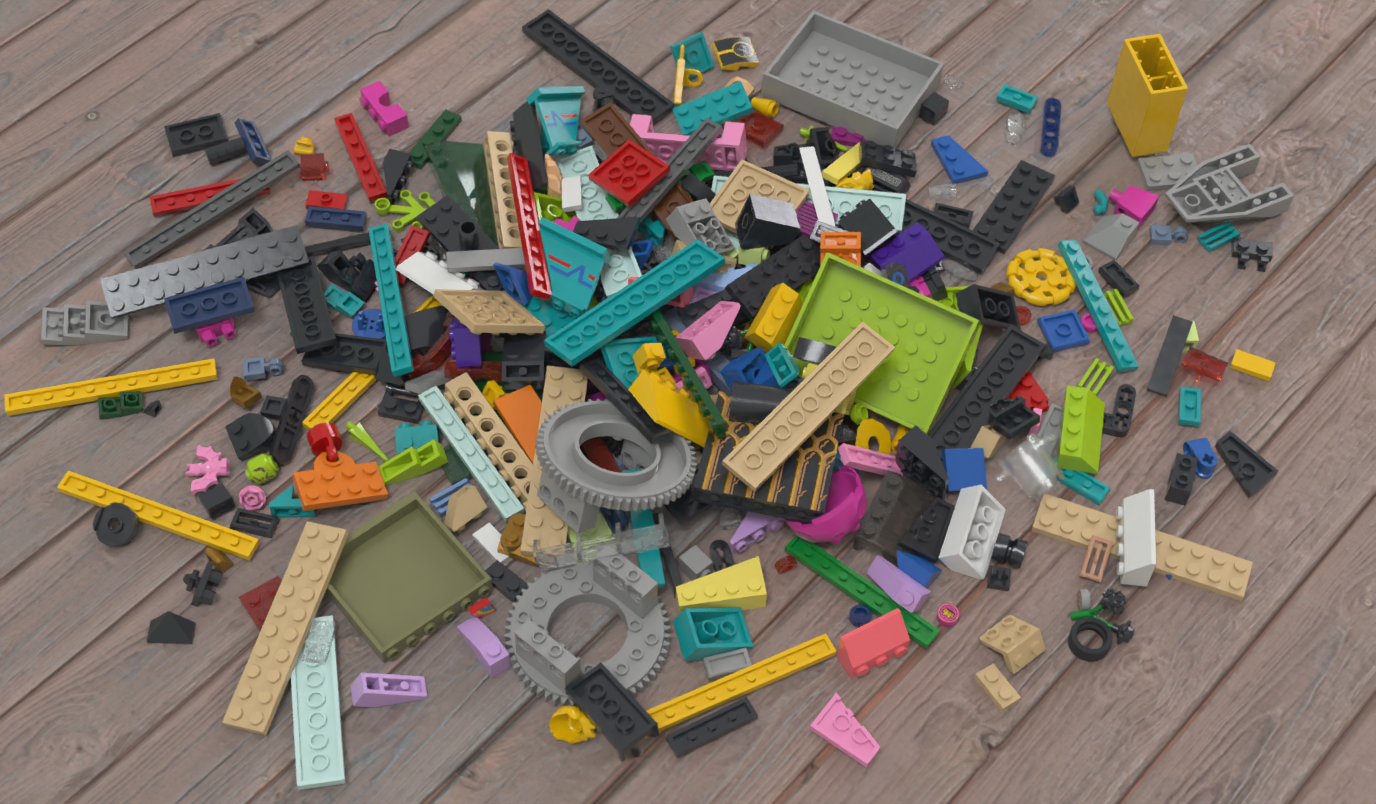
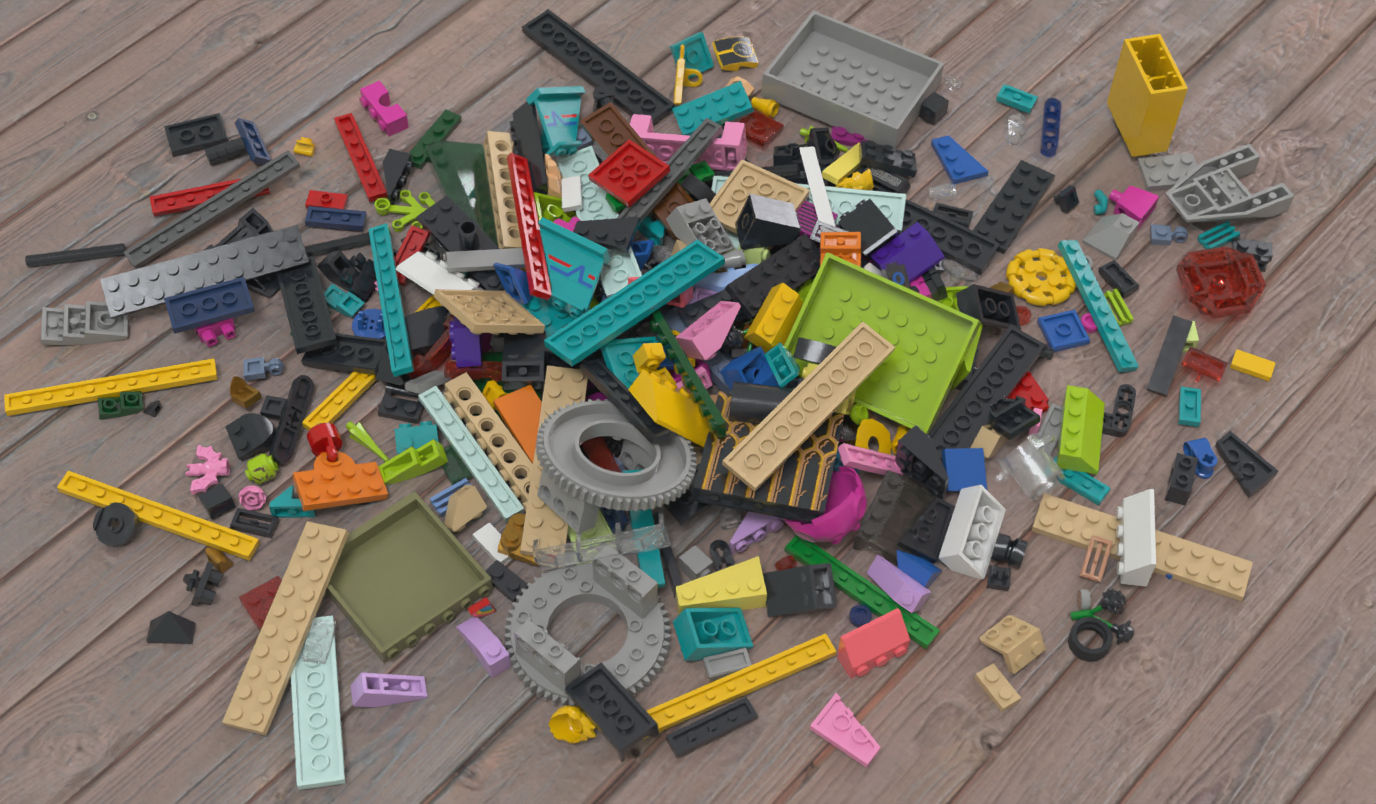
(75, 255): none -> black axle
(313, 167): clear red brick -> none
(734, 259): none -> light grey cone
(800, 590): none -> black slope
(947, 614): tile -> none
(1102, 367): lime tile -> none
(1221, 281): none -> clear red piece

